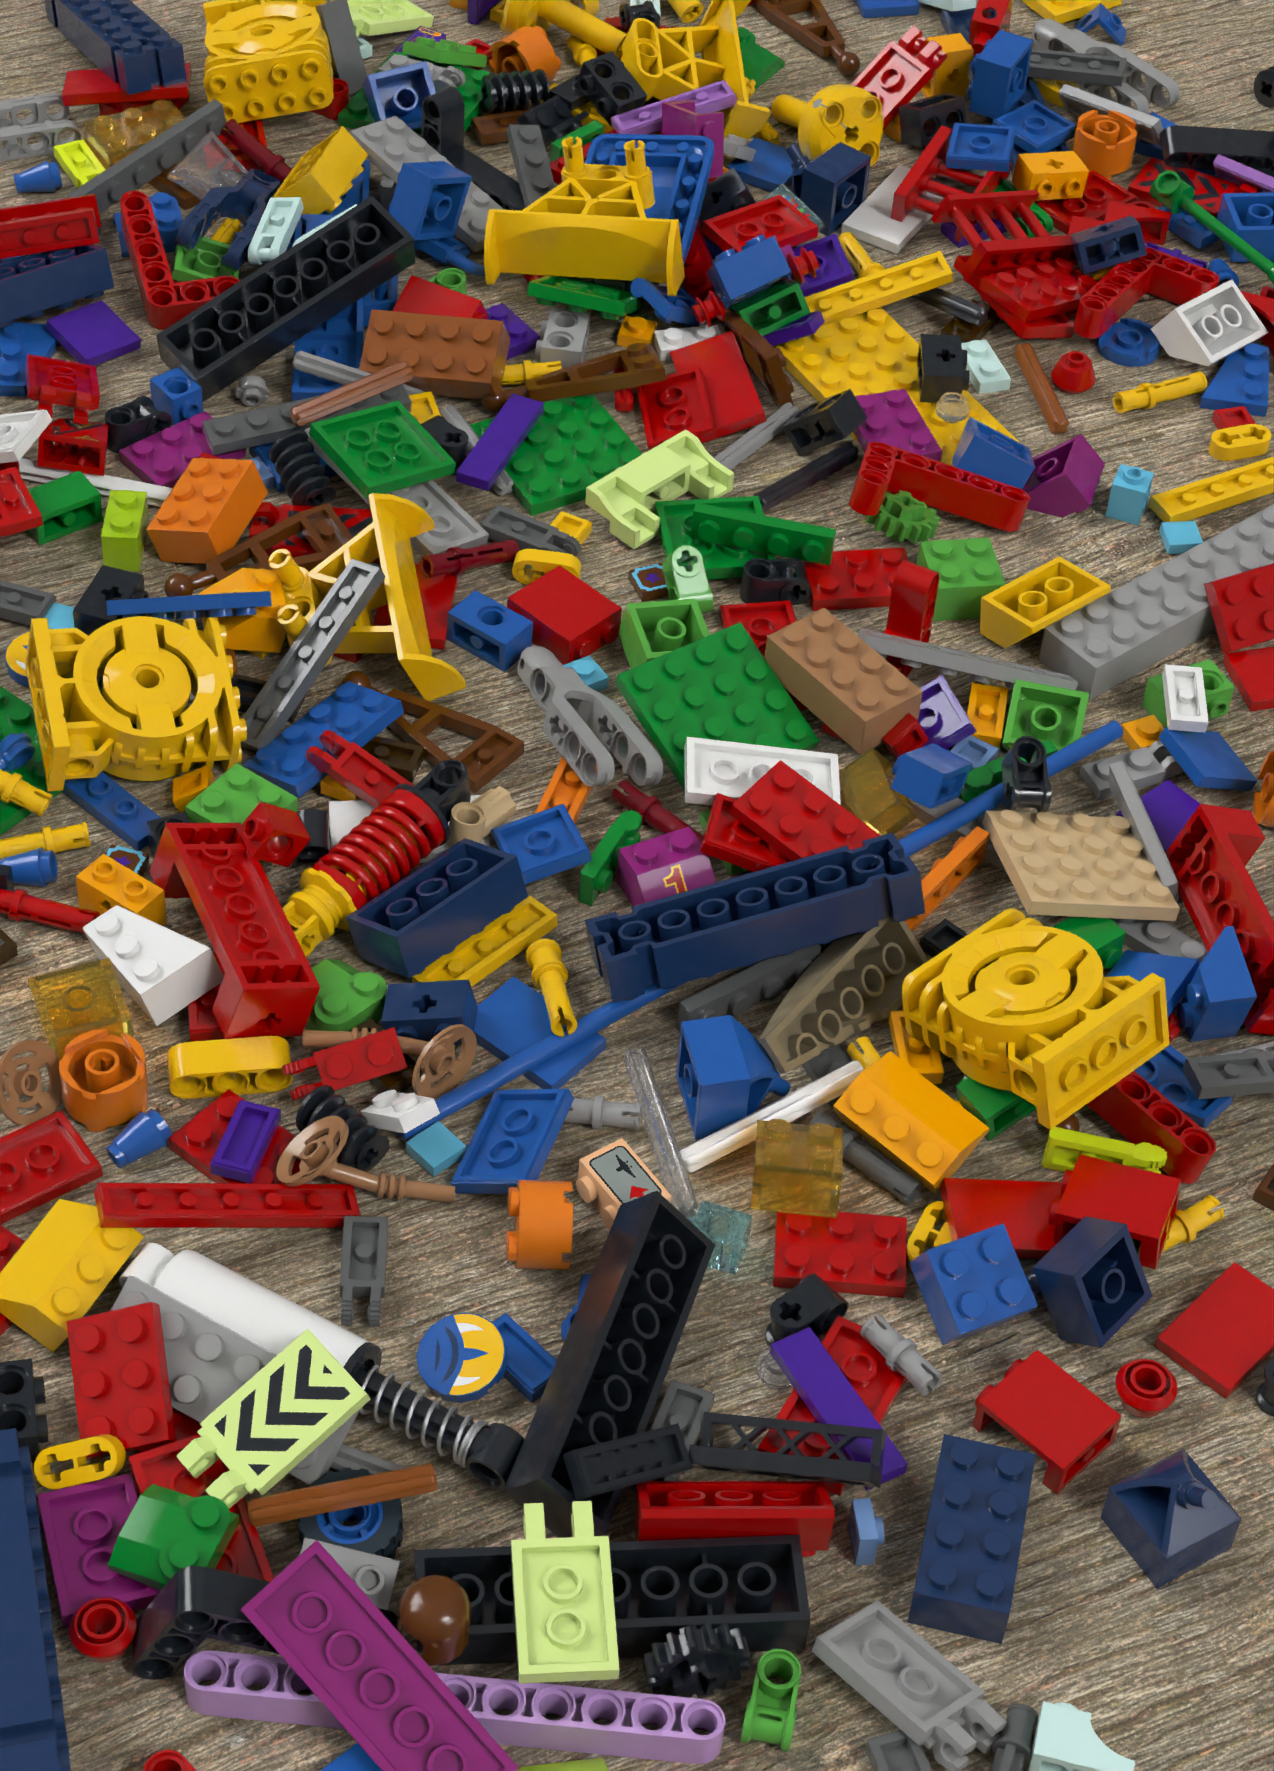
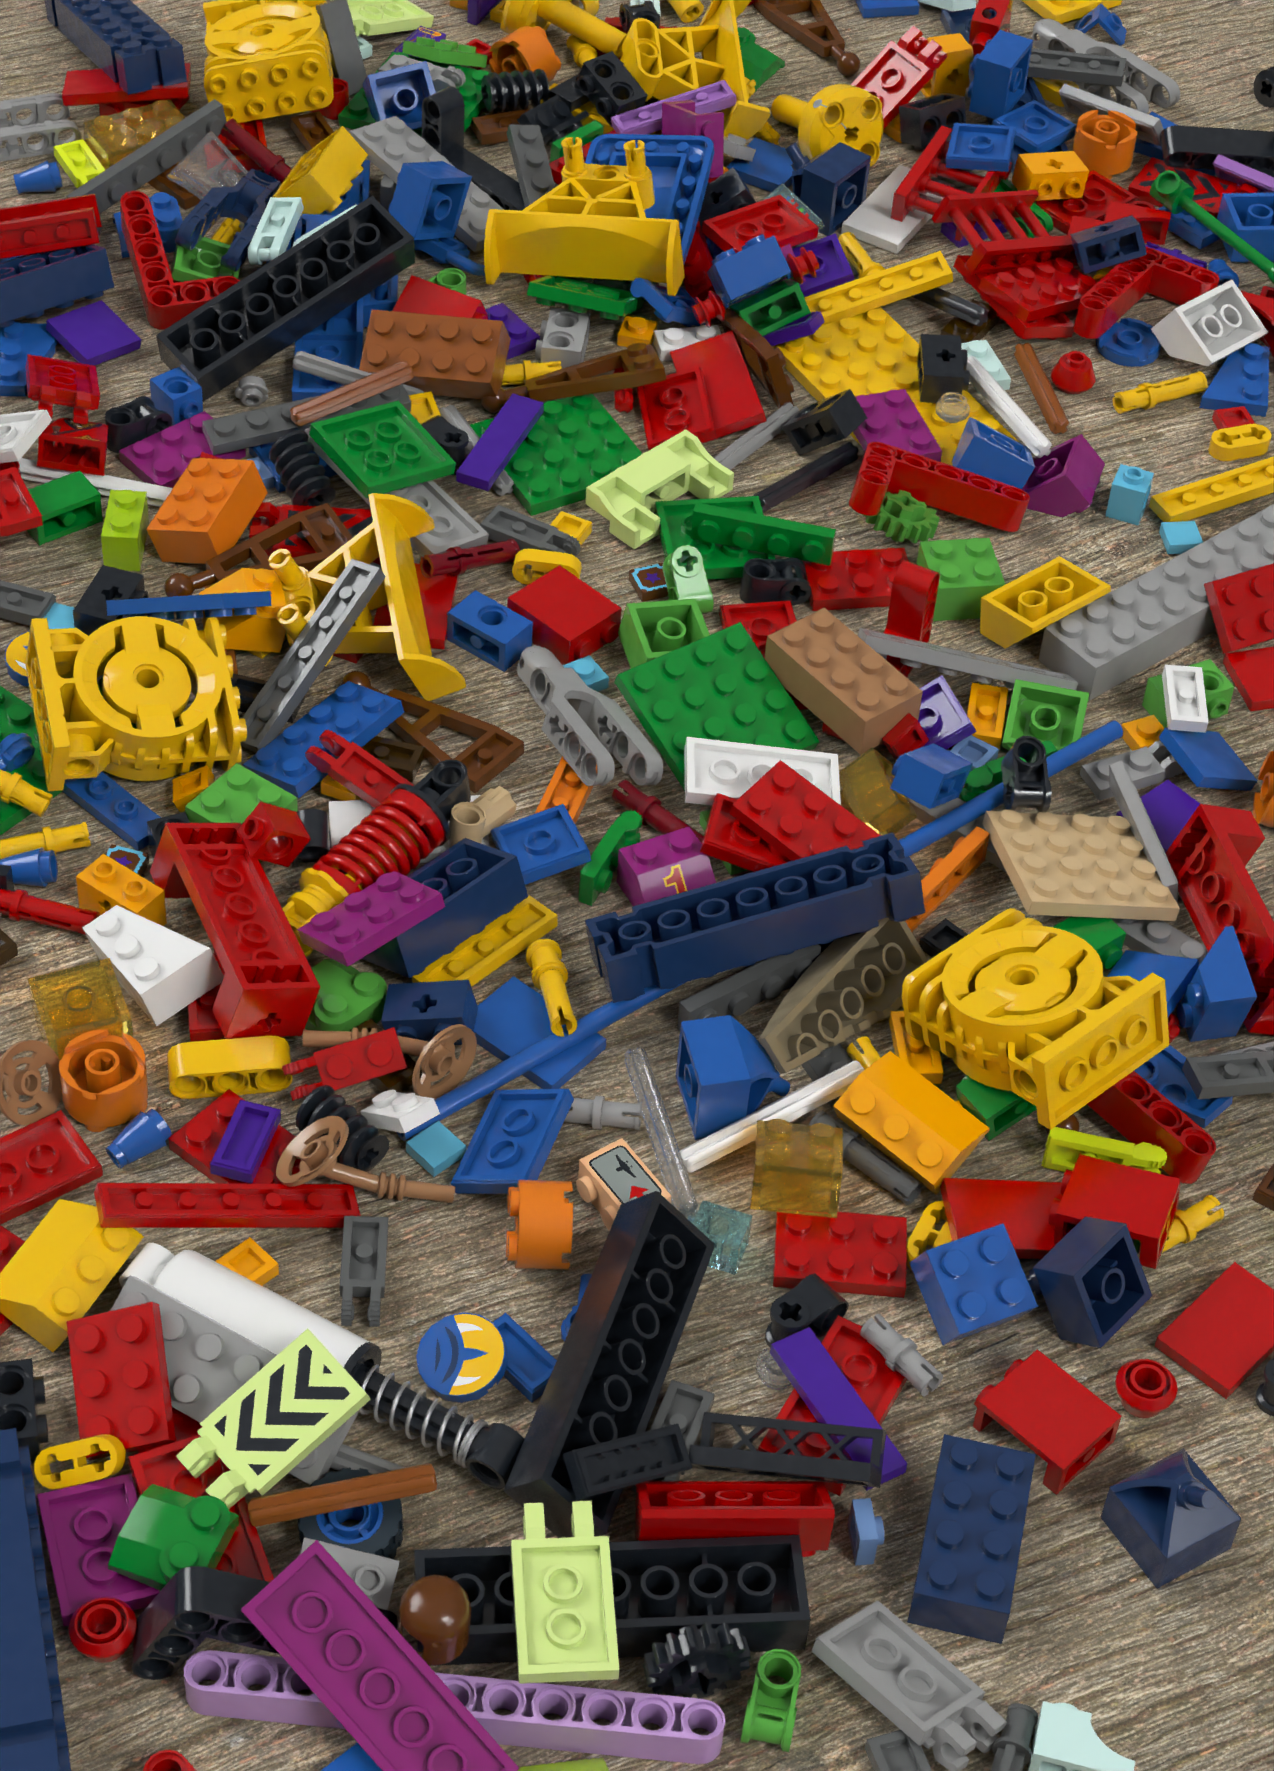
(251, 1262): none -> light orange plate
(310, 129): none -> reddish brown plate
(371, 918): none -> magenta plate
(1007, 409): none -> white axle

